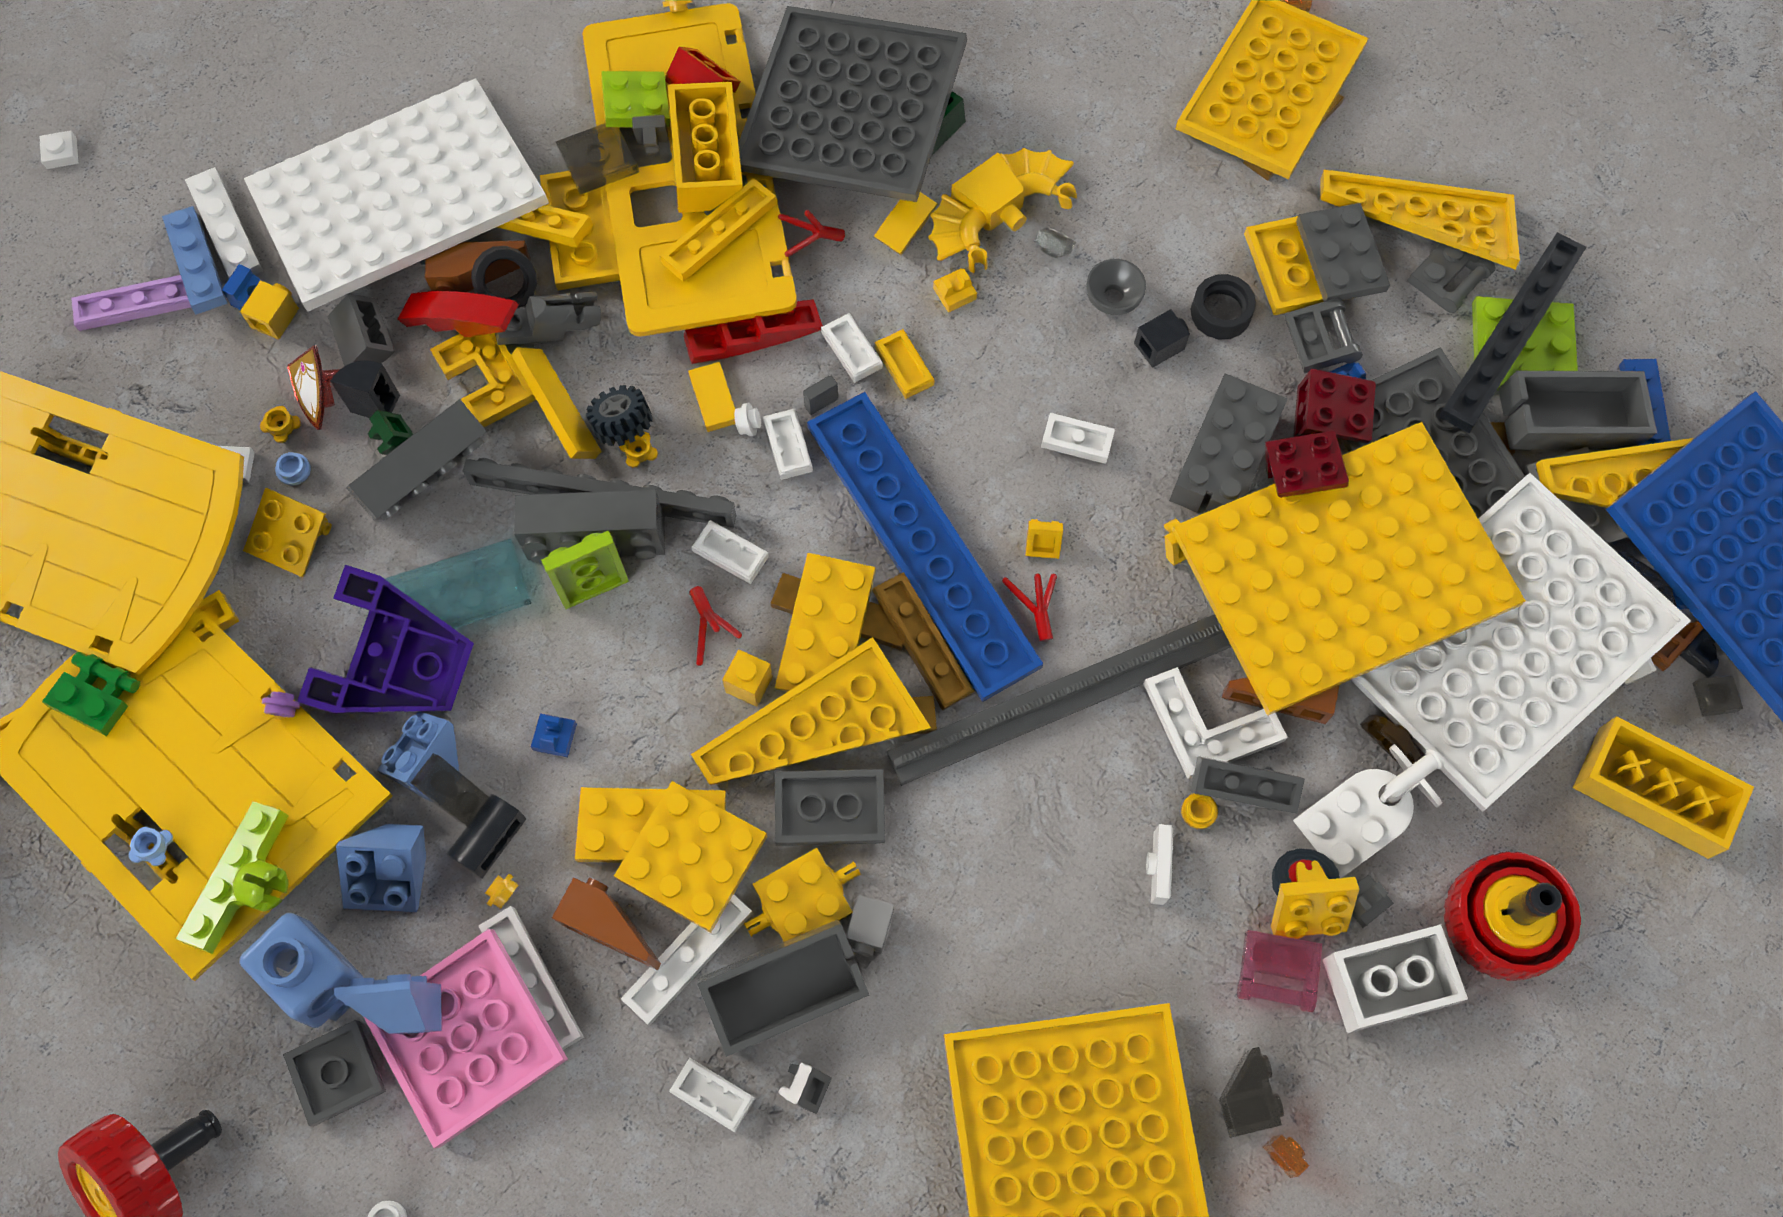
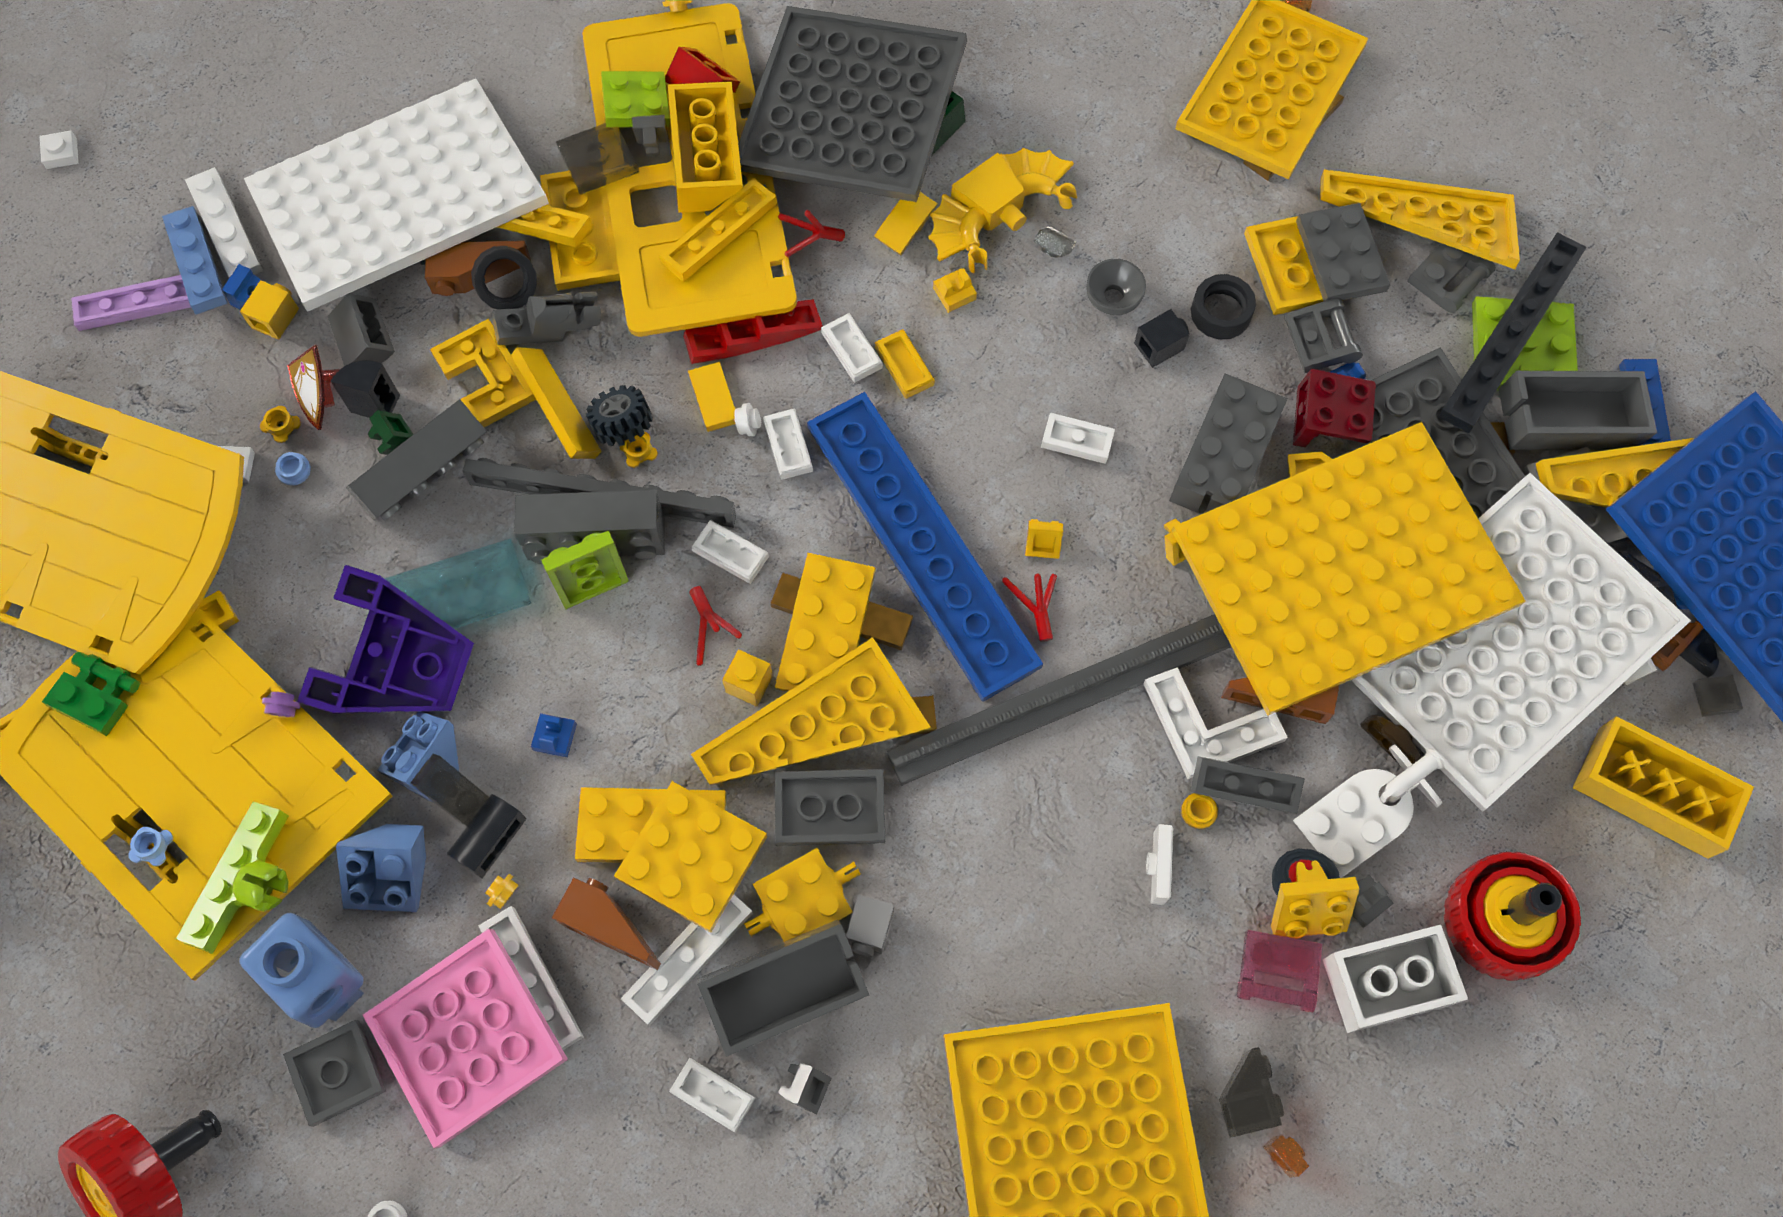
(285, 532): yellow hinge -> none
(396, 1003): medium blue slope -> none
(463, 311): red slope -> none
(820, 394): dark grey tile -> none
(923, 641): pearl gold tile -> none
(1305, 464): dark red bracket -> none

